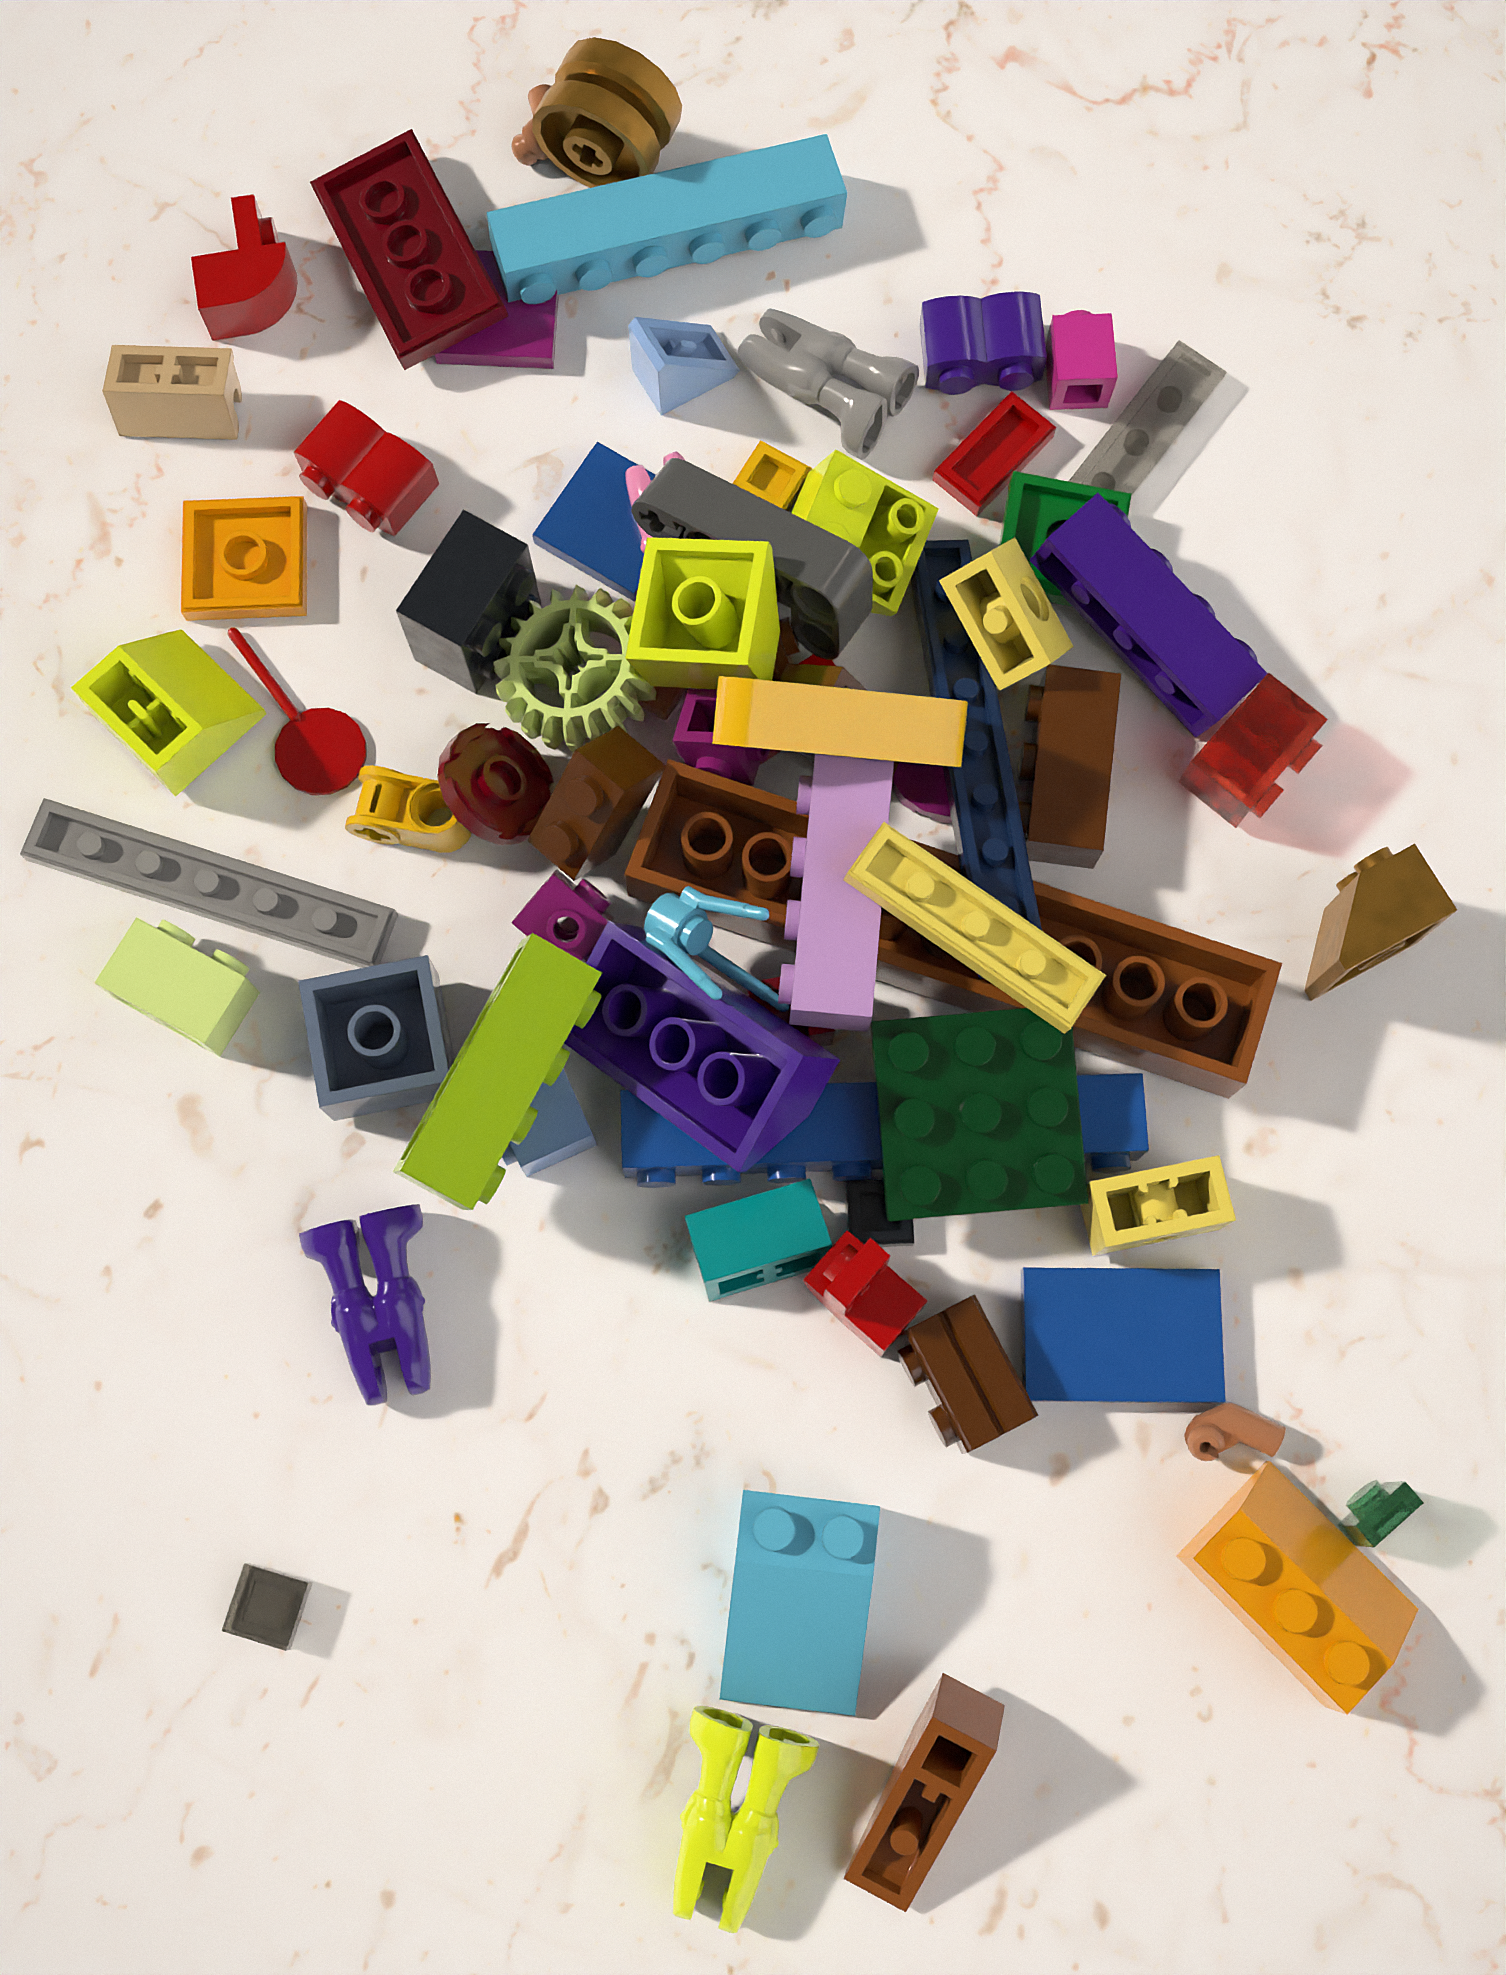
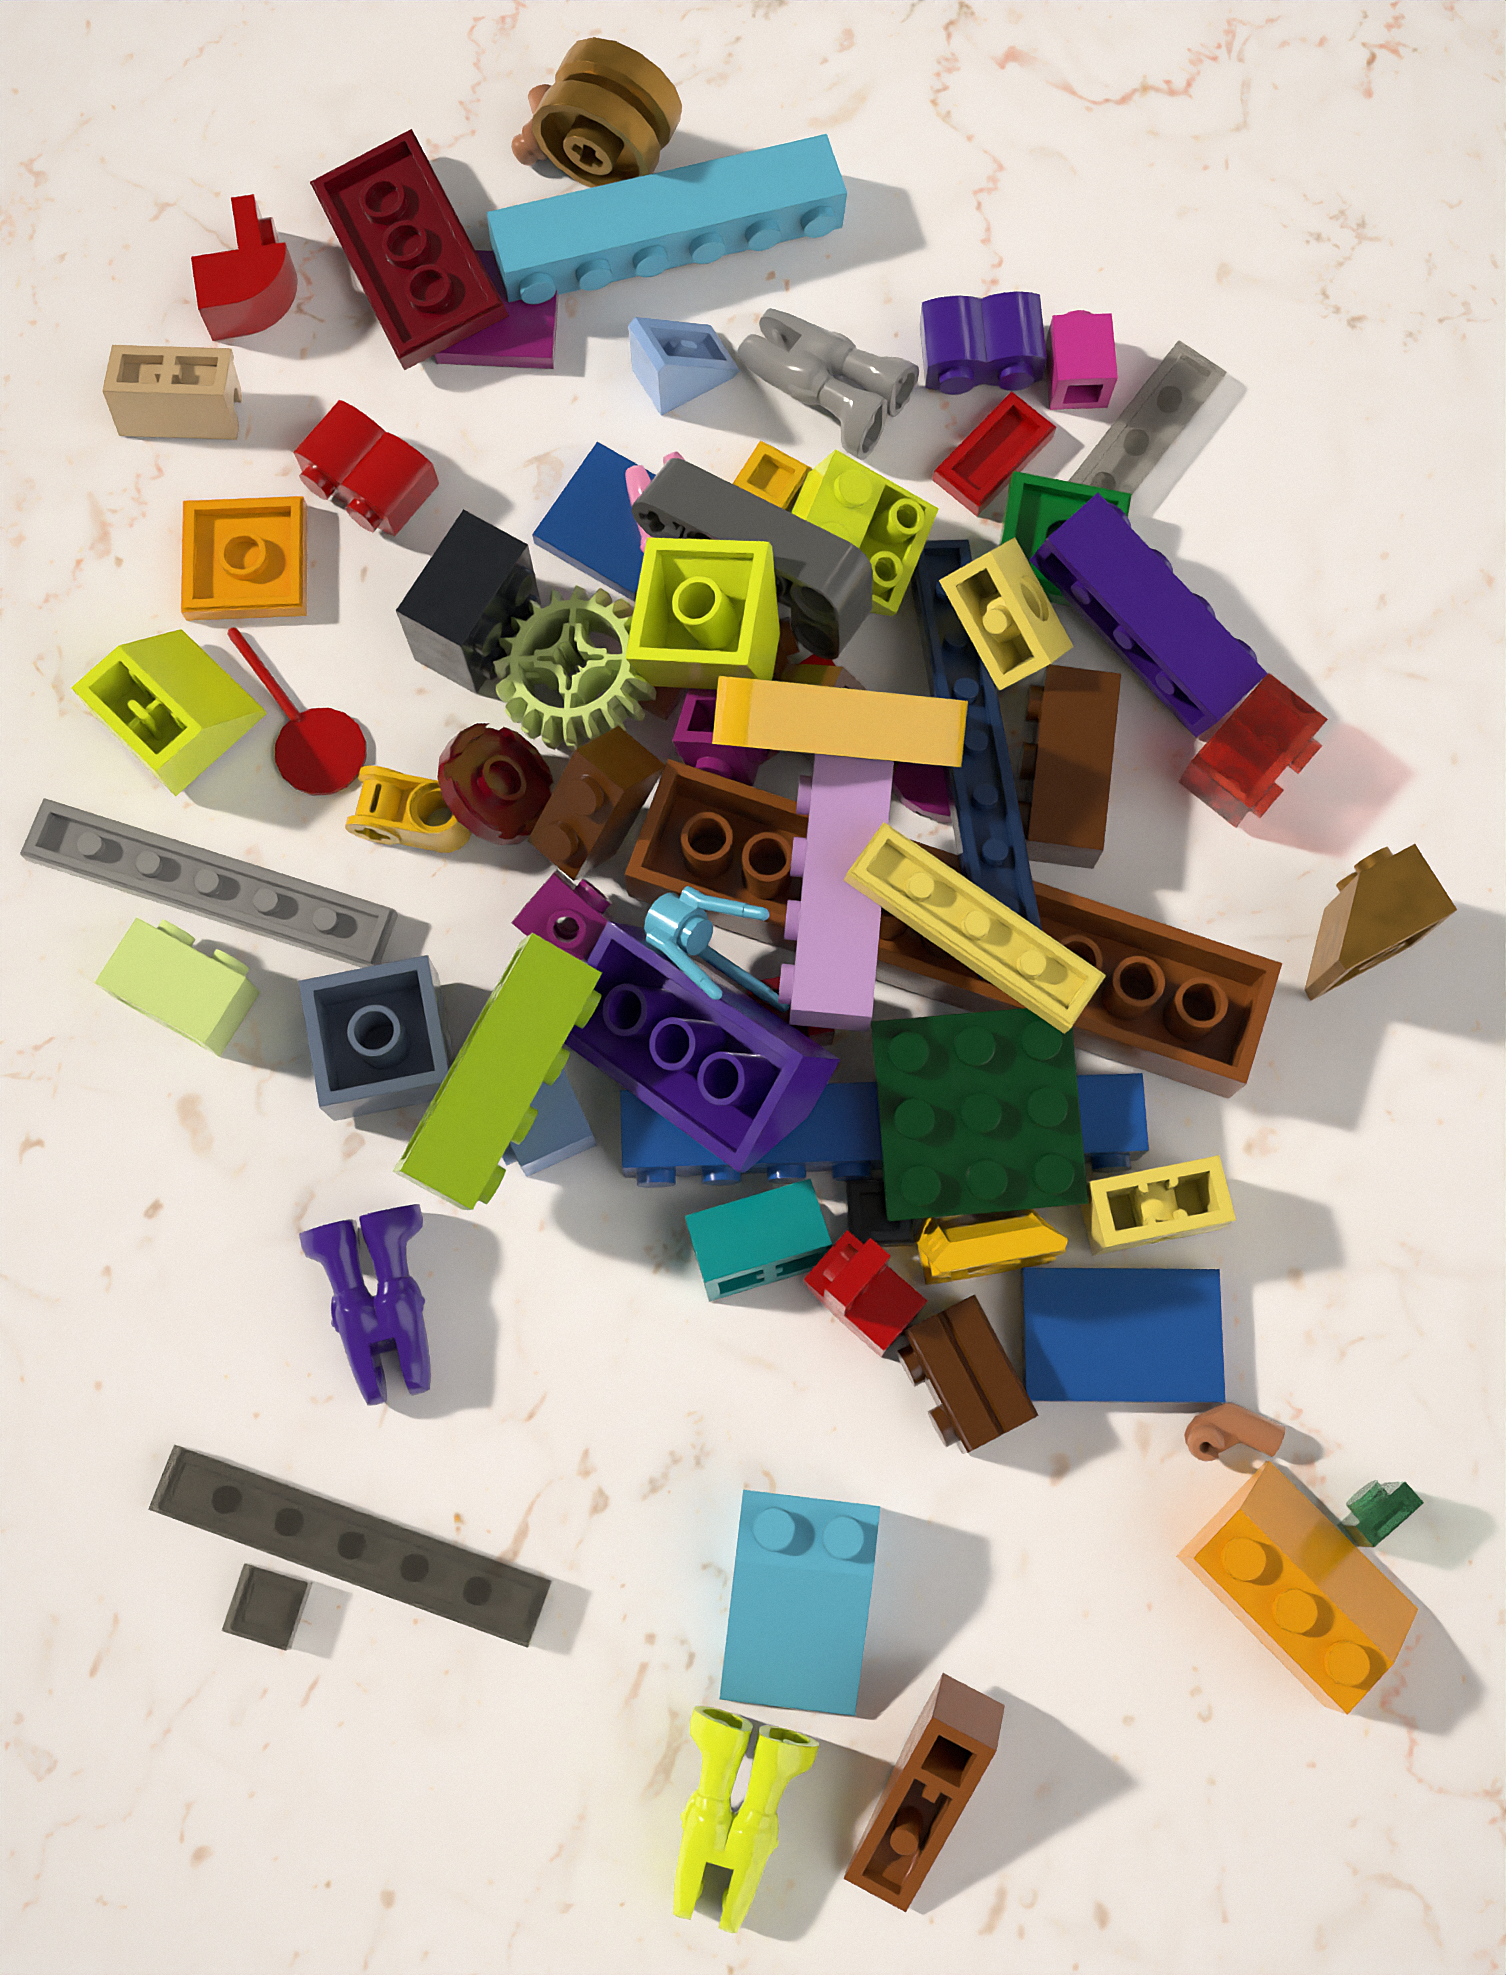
(351, 1545): none -> clear smoke tile
(985, 1244): none -> yellow slope

